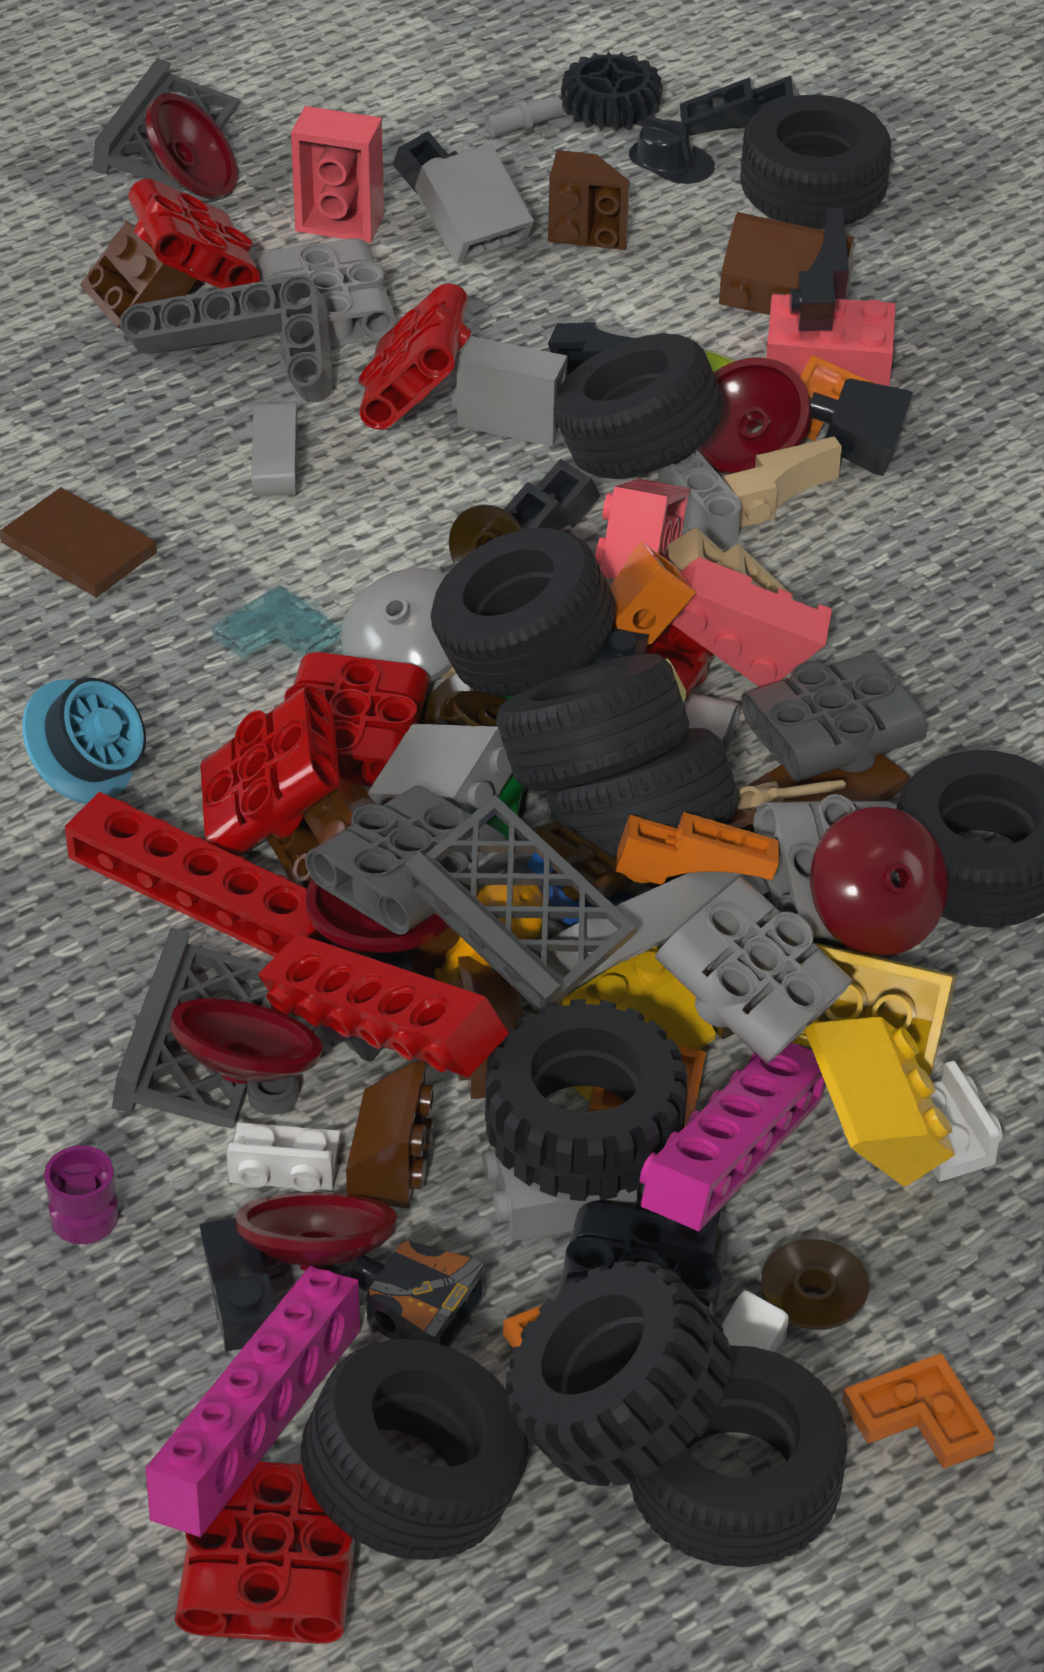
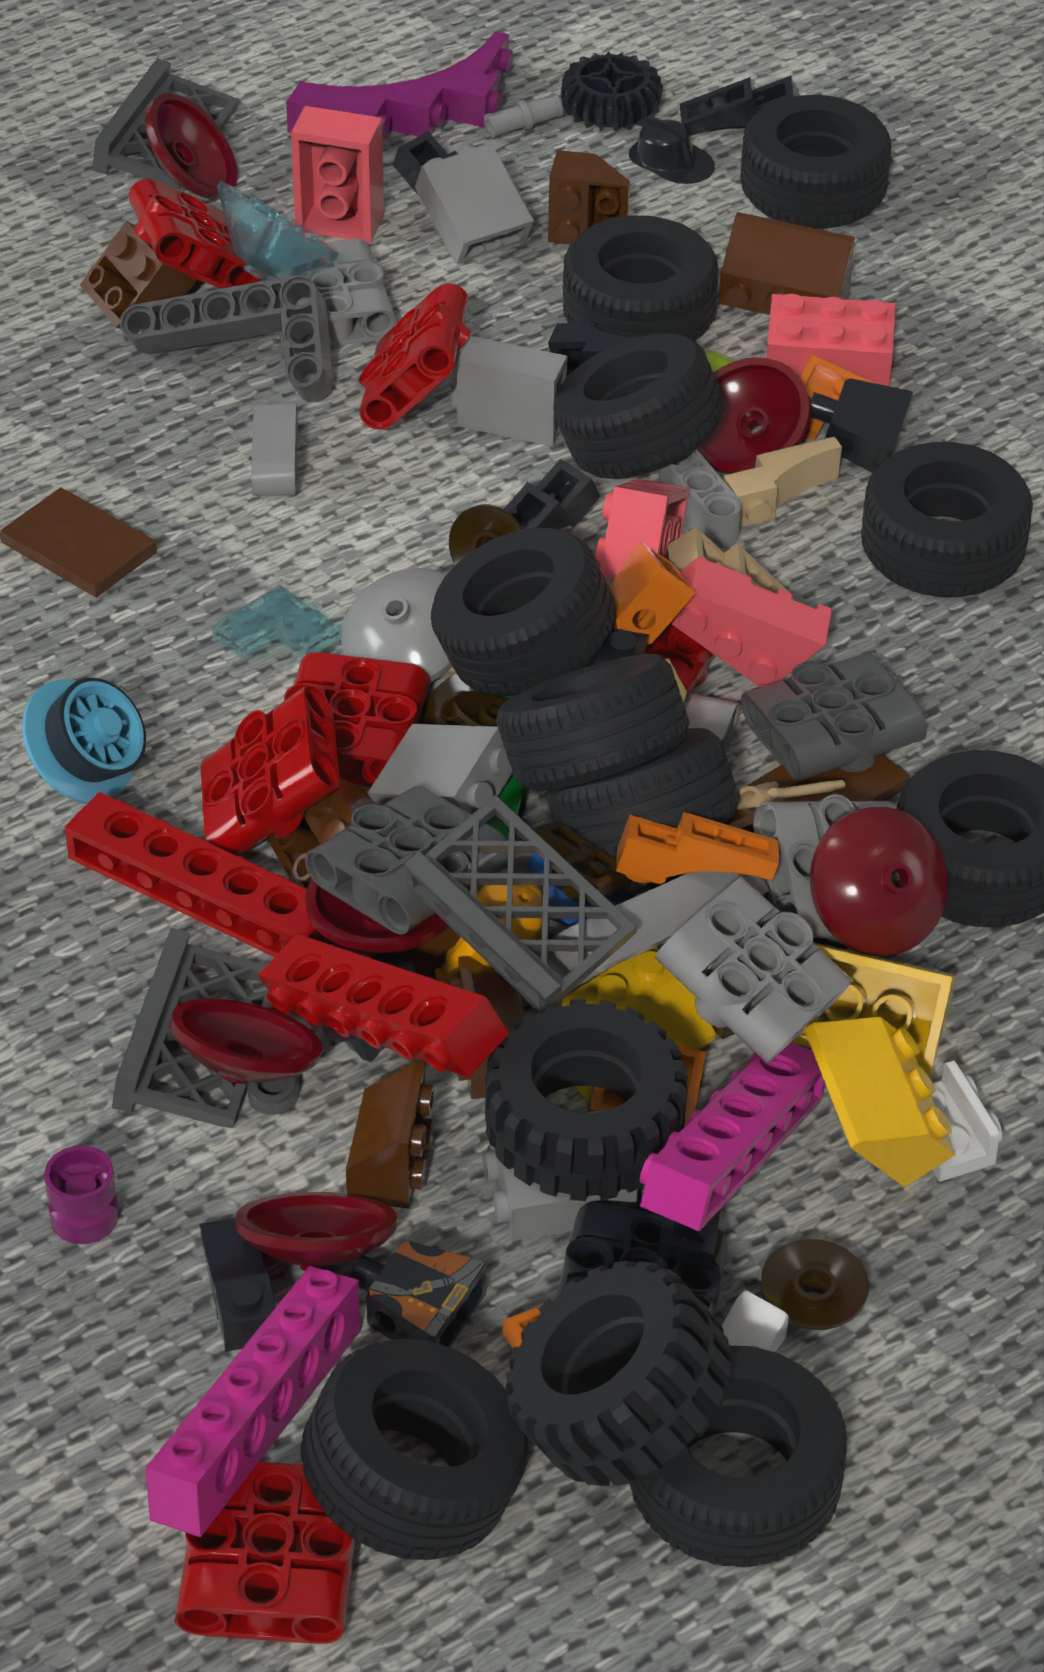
(267, 240): none -> clear light blue wedge
(283, 1157): white bracket -> none
(420, 104): none -> magenta arch
(641, 278): none -> black tyre
(824, 280): black slope -> none
(924, 1397): orange plate -> none
(939, 554): none -> black tyre

